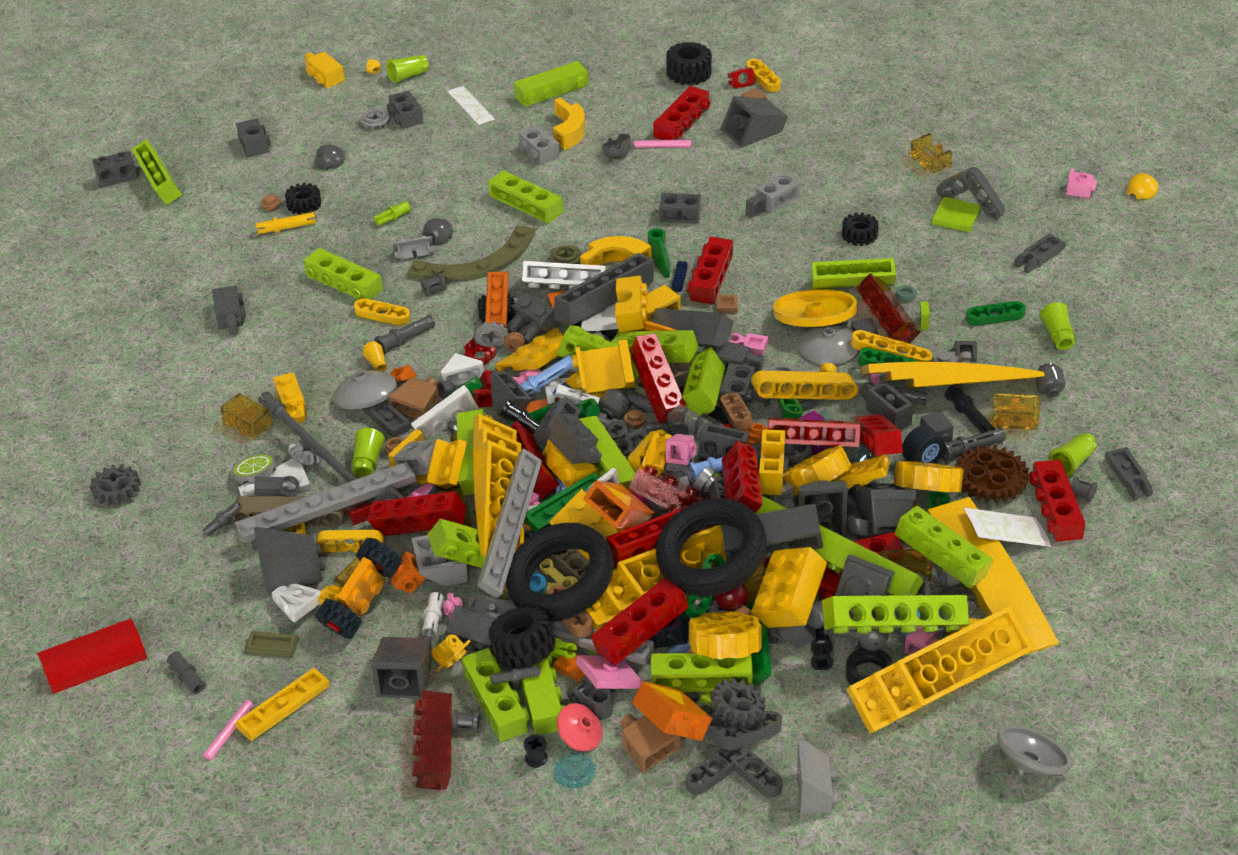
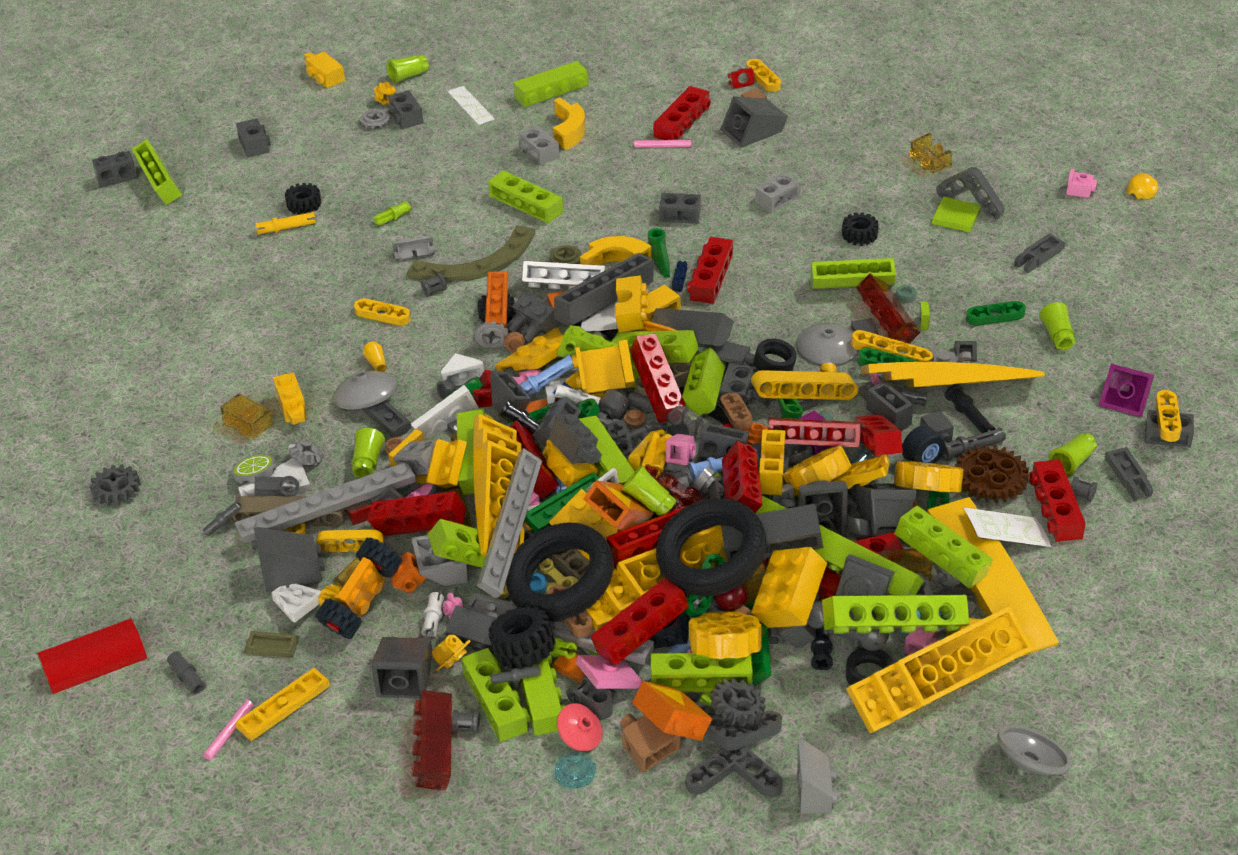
(228, 308): dark grey hinge -> none
(270, 202): medium nougat plate -> none
(277, 409): dark grey bar -> none
(328, 156): dark grey hair -> none
(342, 274): lime brick -> none
(373, 66): yellow hinge -> none
(382, 92): none -> yellow gear
(396, 337): dark grey pin -> none
(403, 373): orange slope -> none
(415, 397): medium nougat torso -> none
(439, 230): dark grey hair -> none
(474, 347): red piece -> none
(535, 748): black bush -> none
(618, 147): dark grey hair -> none
(649, 492): none -> lime plant
(688, 63): black tyre -> none
(727, 304): medium nougat tile -> none
(755, 205): dark grey tile -> none
(756, 342): bright pink plate -> none
(775, 347): none -> black tyre
(815, 307): yellow dish -> none
(1016, 411): clear yellow brick -> none
(1052, 382): dark grey head -> none
(1126, 390): none -> magenta slope
(1152, 432): none -> dark grey brick
(1165, 422): none -> yellow beam

